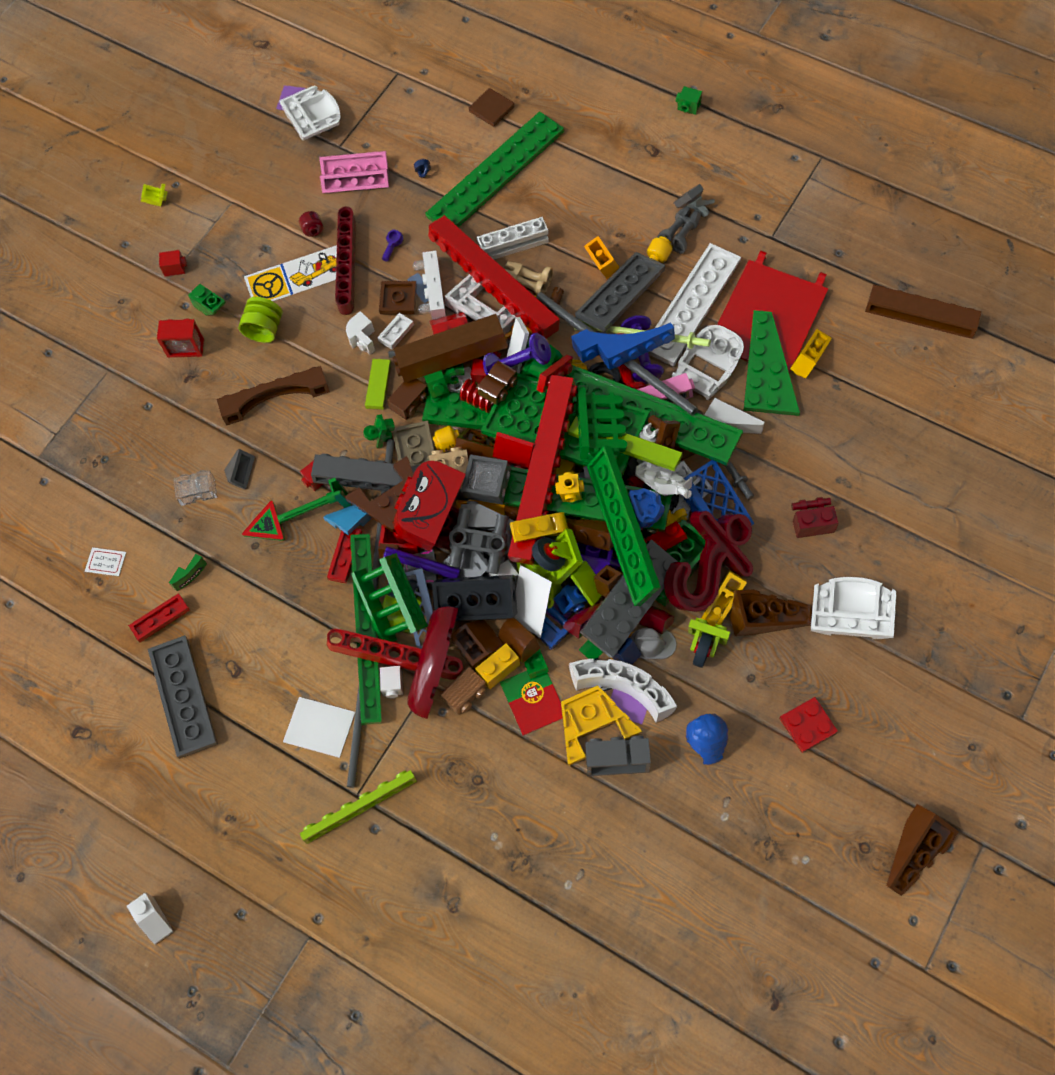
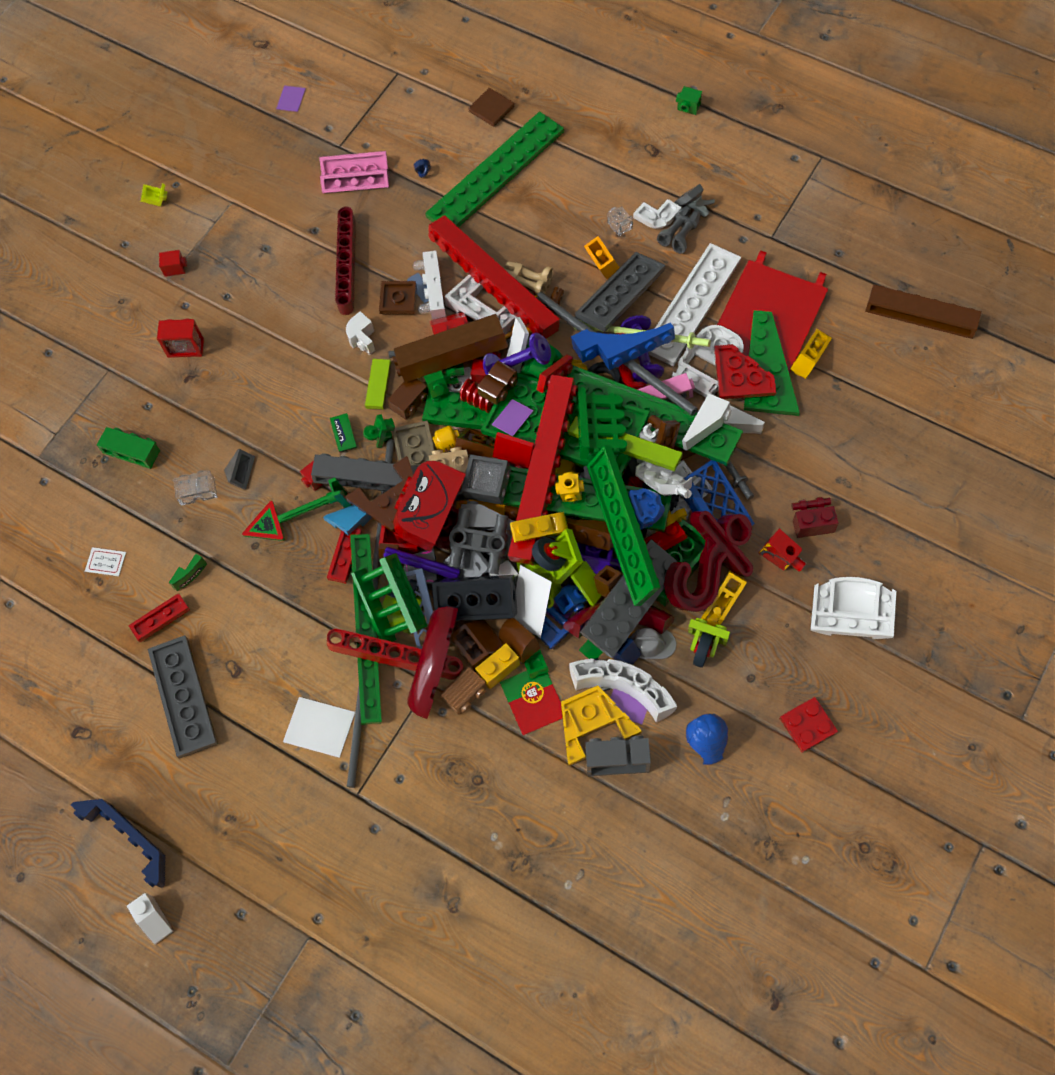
(128, 447): none -> green brick
(156, 867): none -> dark blue slope
(205, 300): green slope -> none
(237, 405): reddish brown arch -> none
(260, 319): lime wheel -> none
(294, 275): sticker -> none
(310, 223): dark red head -> none
(311, 111): white slope -> none
(343, 432): none -> green slope
(351, 810): lime plate -> none
(391, 681): white brick -> none
(394, 238): dark purple plate -> none
(395, 331): white plate -> none
(512, 417): none -> medium lavender sticker
(514, 238): white brick -> none
(619, 220): none -> clear brick
(657, 218): none -> white plate
(659, 249): yellow head -> none
(708, 419): none -> white slope
(740, 375): none -> red plate
(759, 613): reddish brown wedge -> none
(783, 551): none -> red torso
(921, 841): reddish brown wedge -> none

